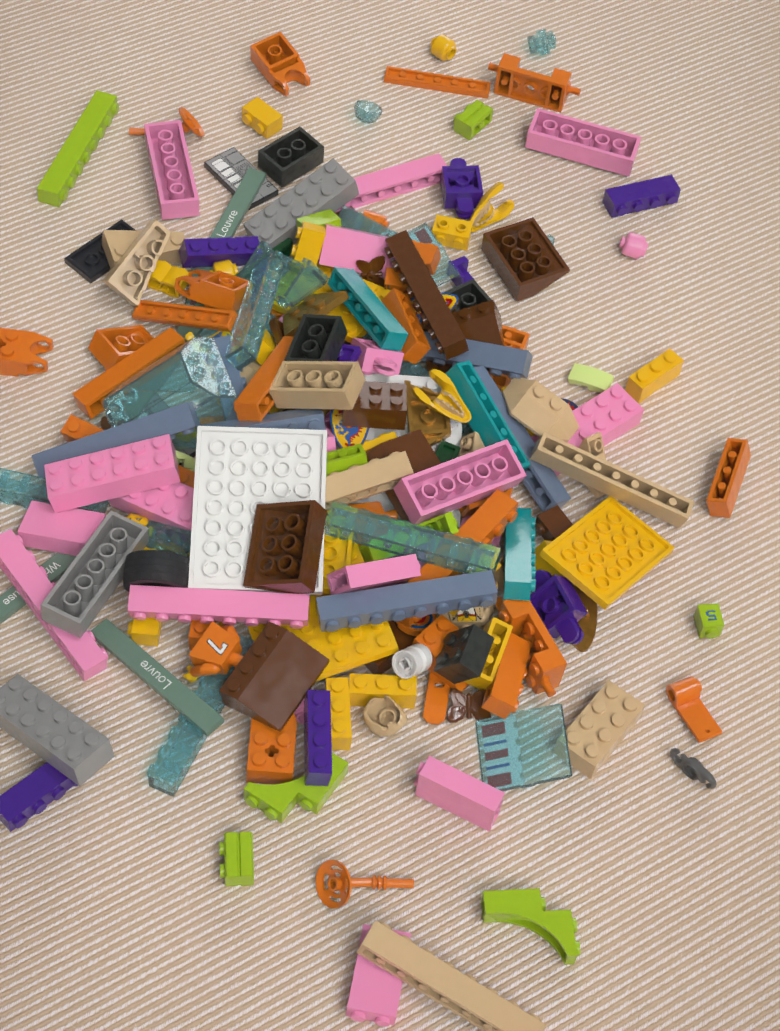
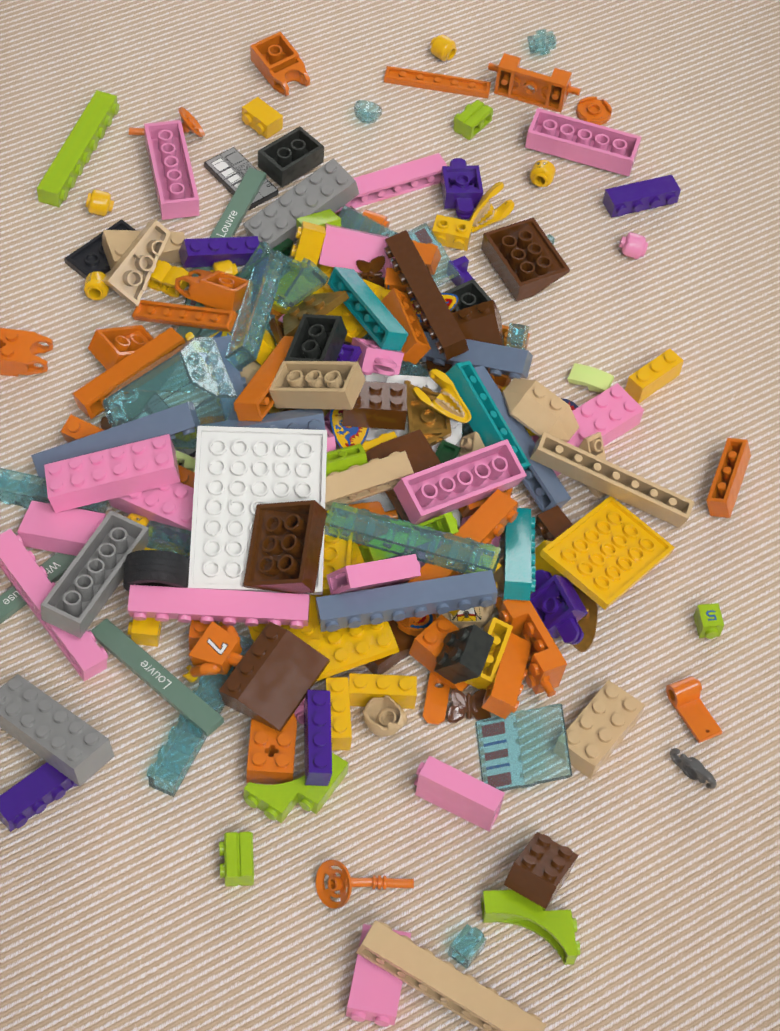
(94, 286): none -> yellow head
(99, 202): none -> yellow head
(412, 660): white wheel -> none
(467, 946): none -> clear light blue brick
(517, 336): none -> clear light blue brick
(541, 869): none -> reddish brown brick
(542, 173): none -> yellow head
(594, 110): none -> orange tile

